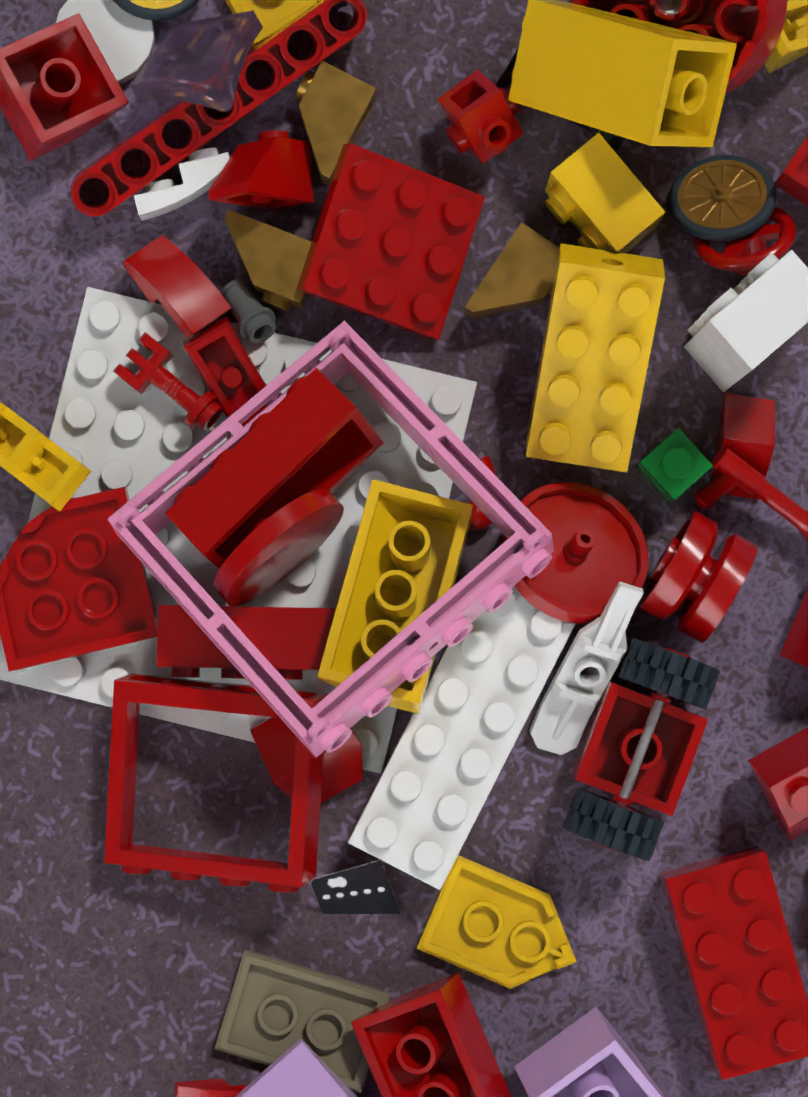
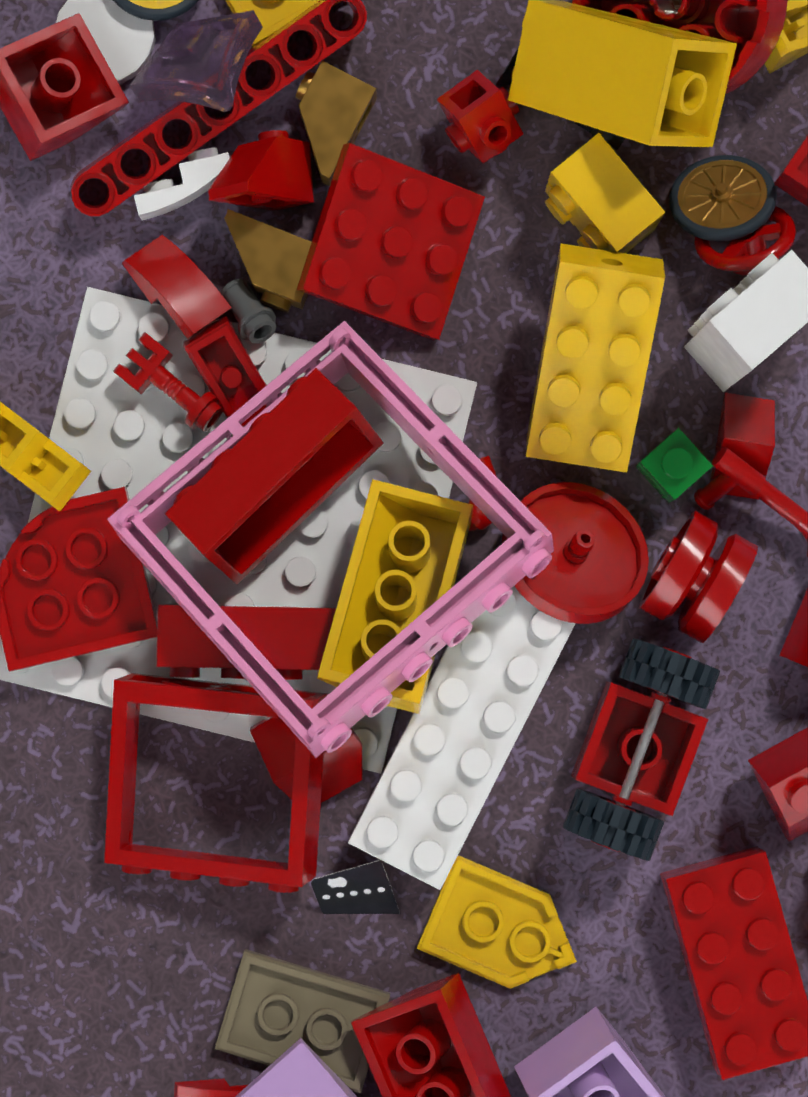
(278, 546): red piece -> none
(518, 277): pearl gold slope -> none
(575, 695): white piece -> none

